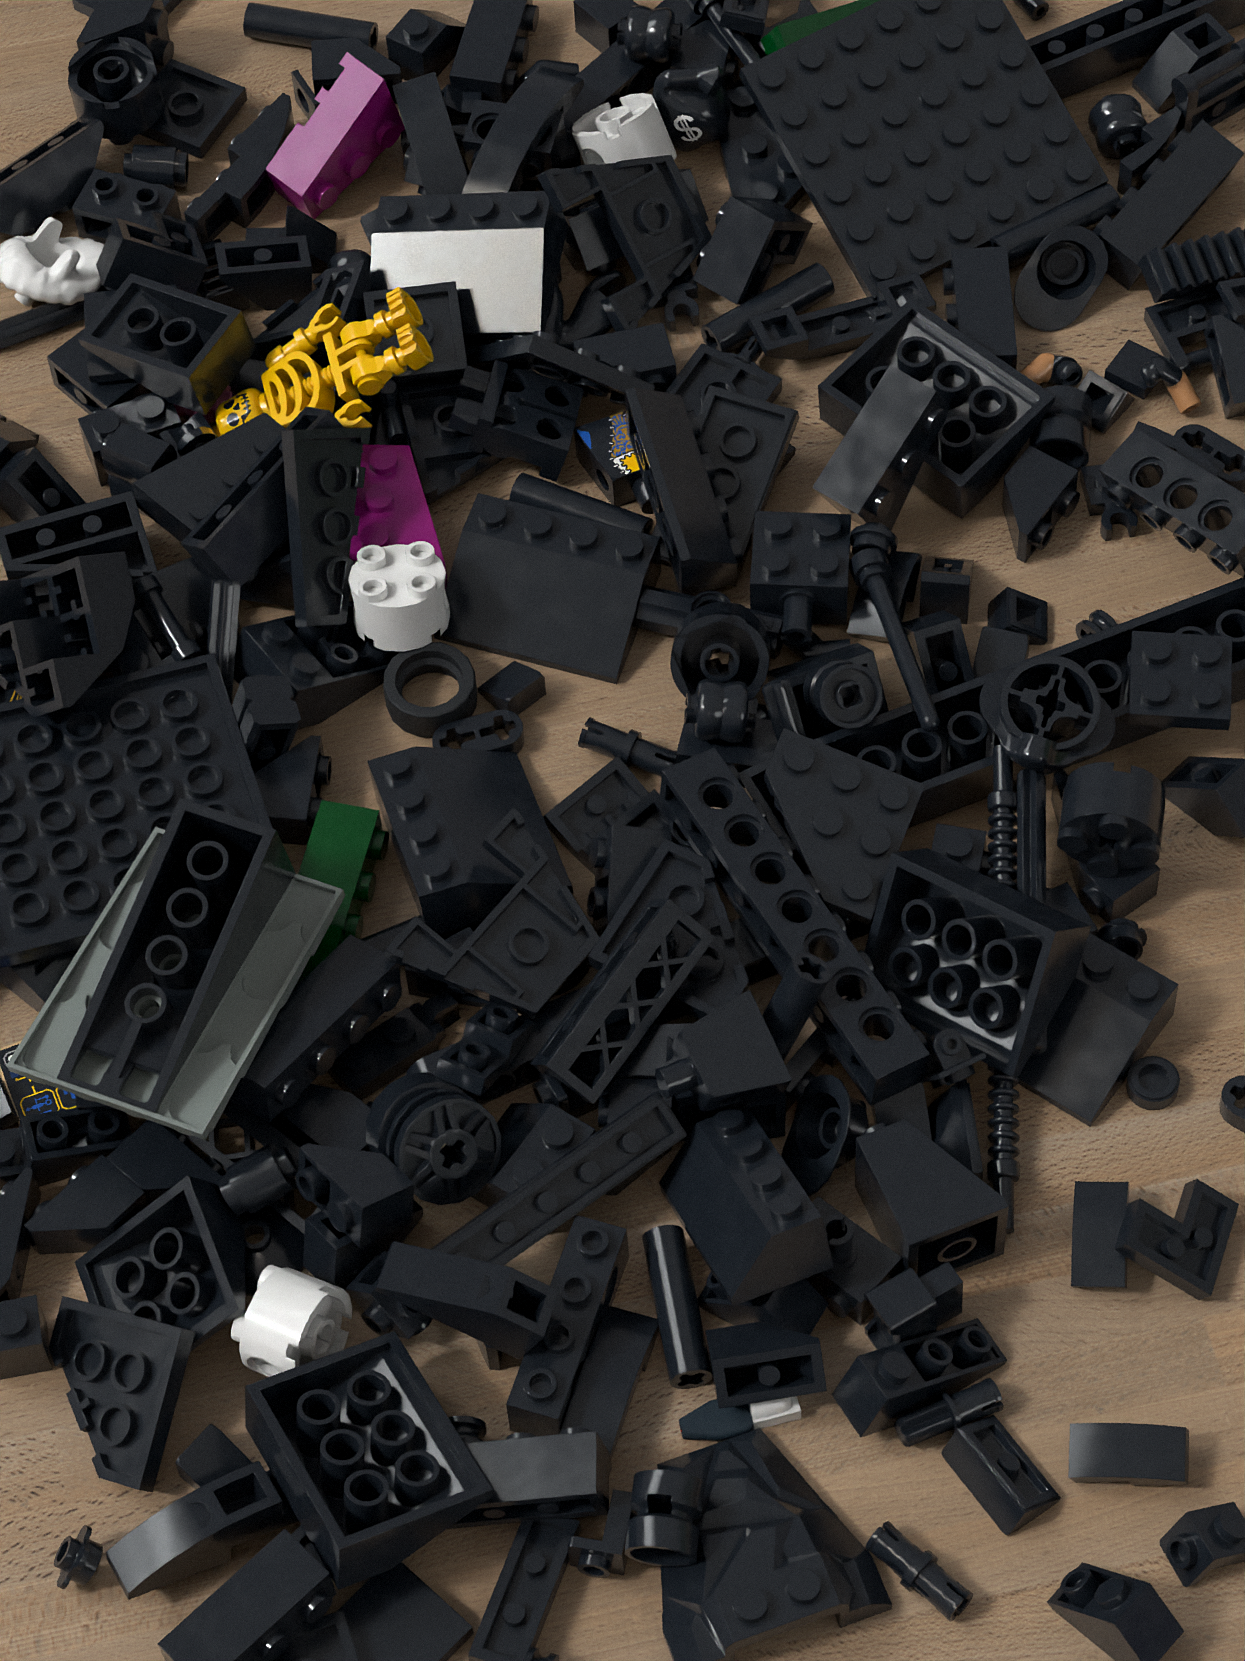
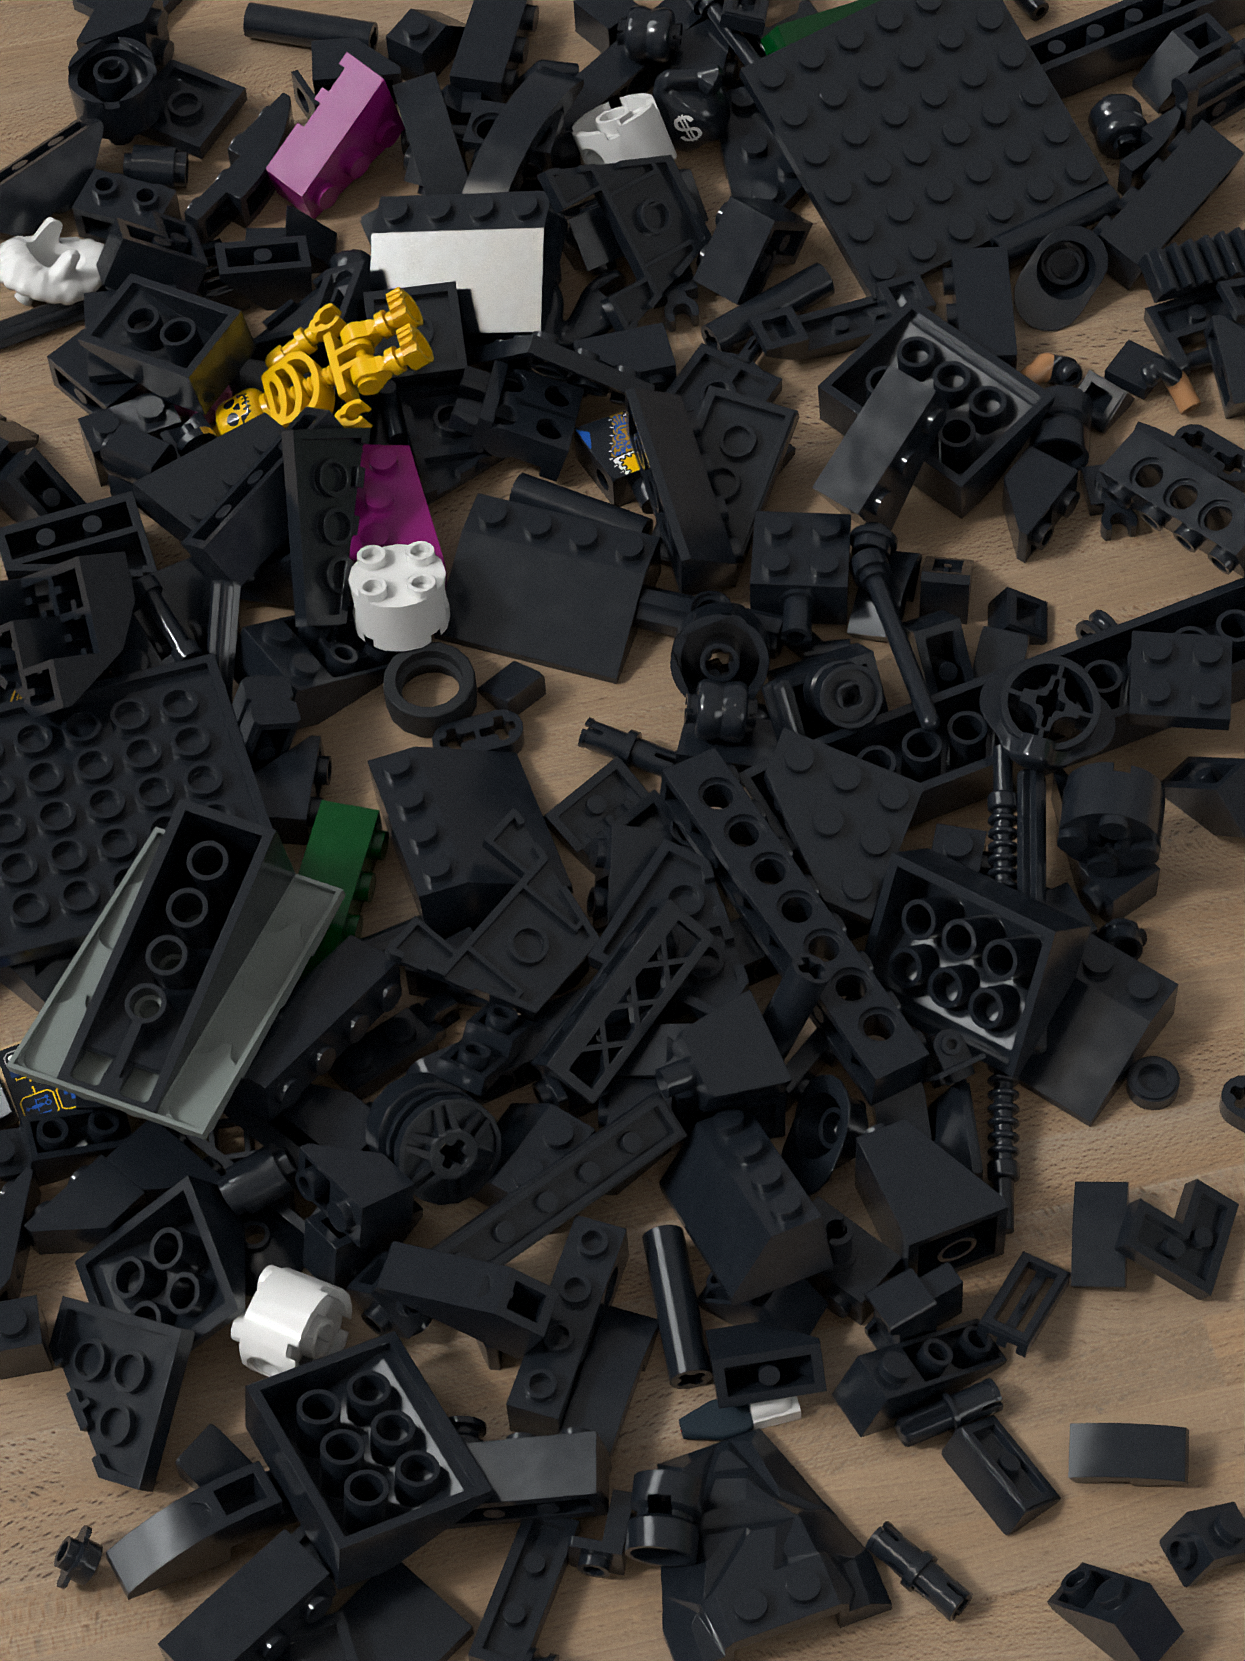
(1008, 1332): none -> black tile

